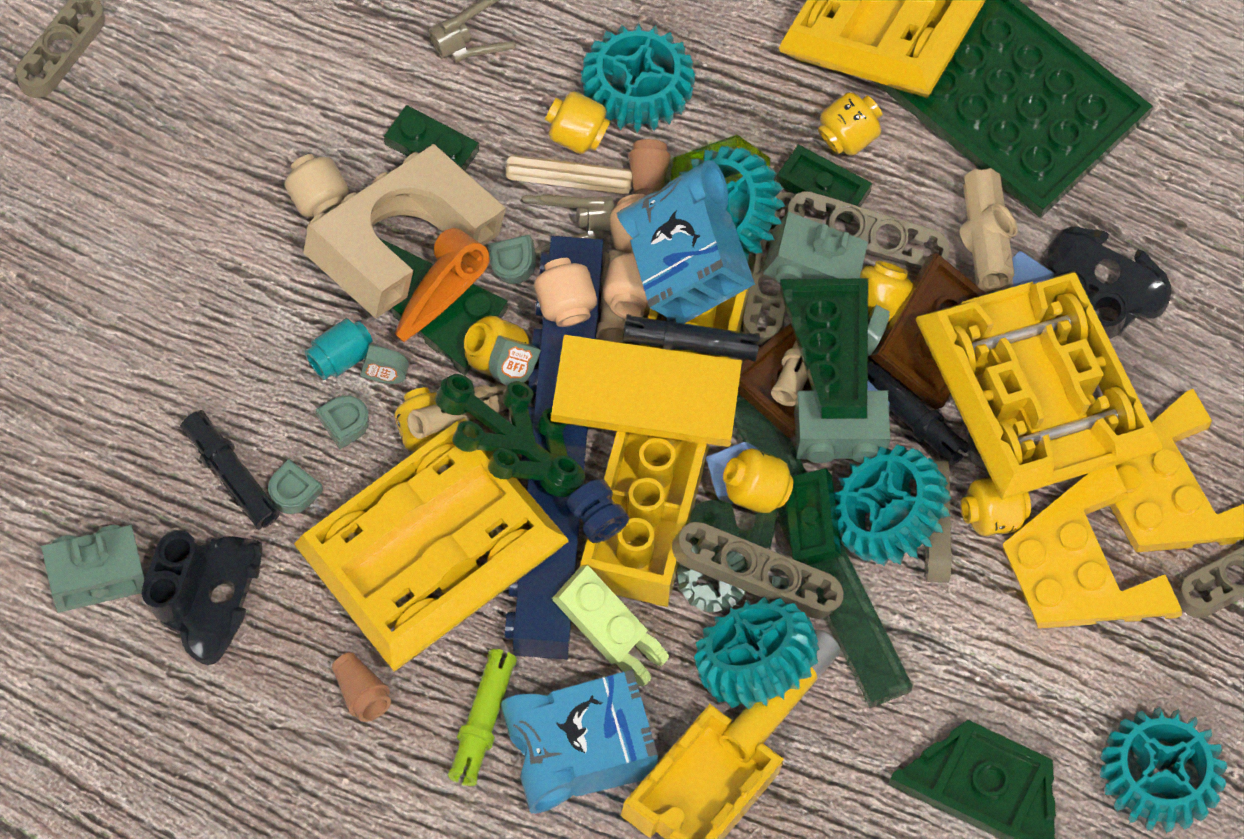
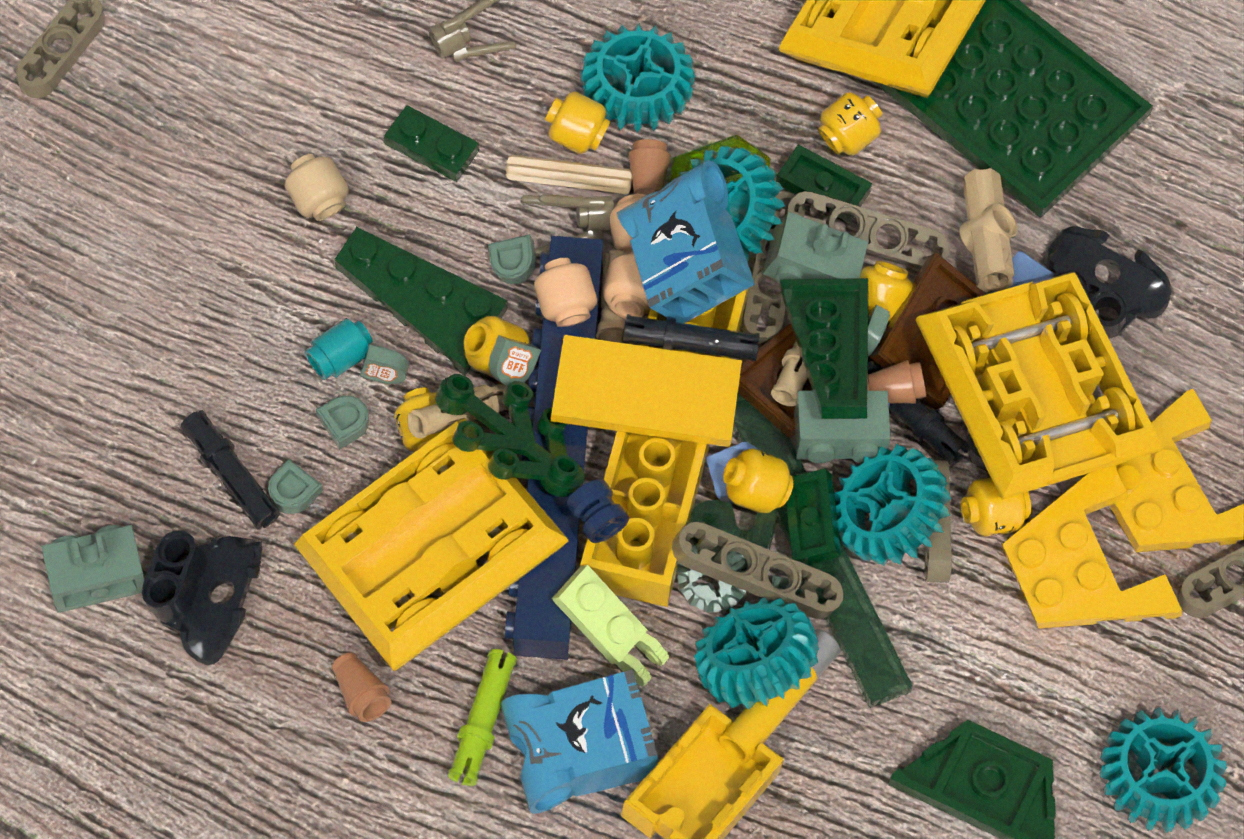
(422, 187): tan arch -> none
(457, 267): orange piece -> none
(901, 381): none -> nougat cone

